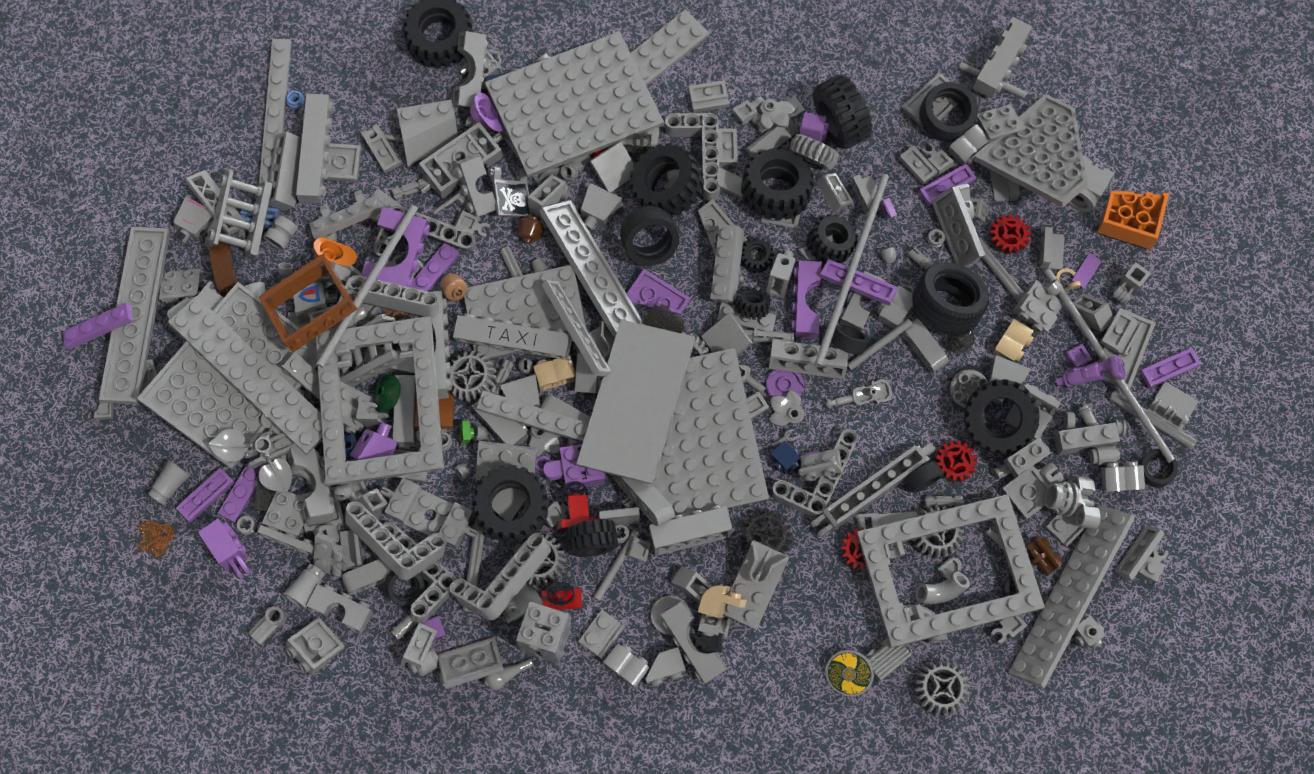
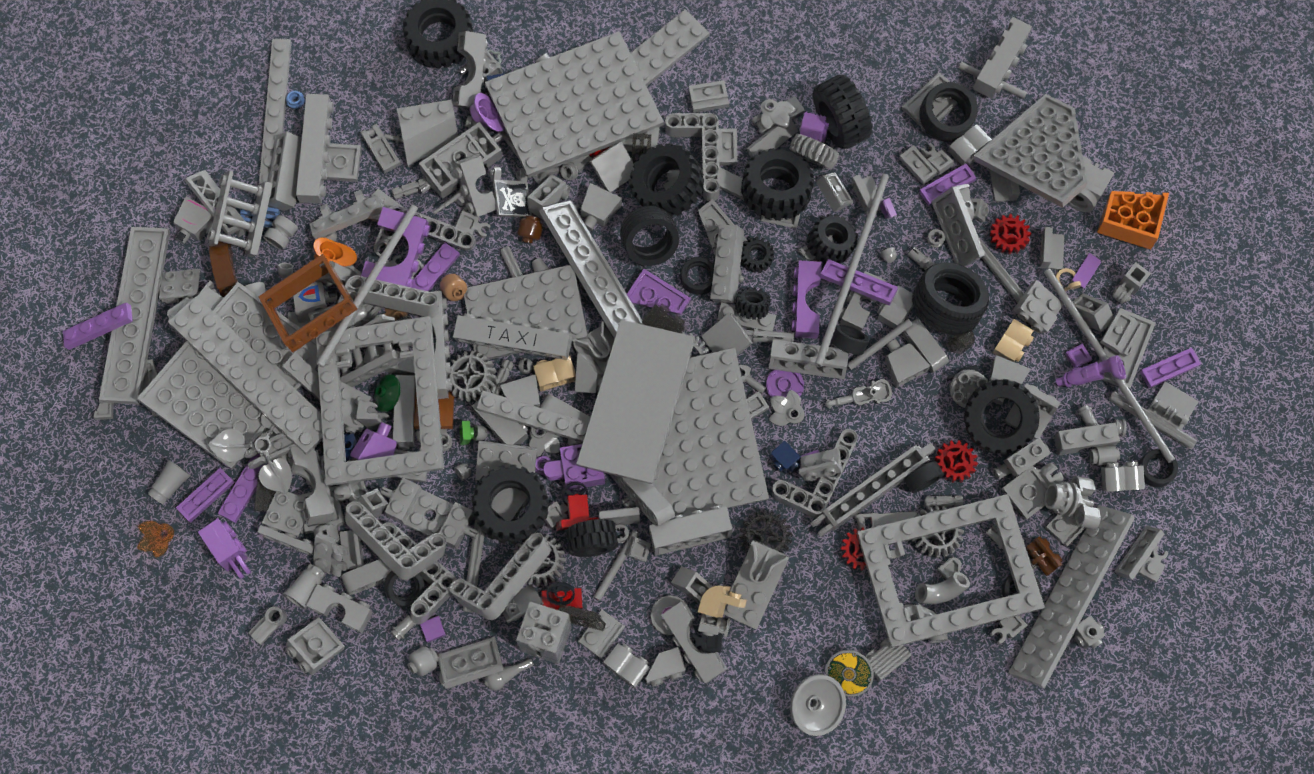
(243, 530): light grey bush -> none
(419, 645): light grey panel -> none
(576, 328): light grey plate -> none
(583, 617): none -> clear smoke plate
(697, 289): none -> black tyre
(747, 111): light grey plate -> none
(781, 270): light grey torso -> none
(787, 437): light grey hand -> none
(827, 705): none -> light grey dish
(904, 363): none -> light grey torso
(929, 699): light grey gear -> none
(1000, 122): light grey hinge -> none
(1053, 287): light grey hinge -> none
(1069, 420): light grey tile -> none

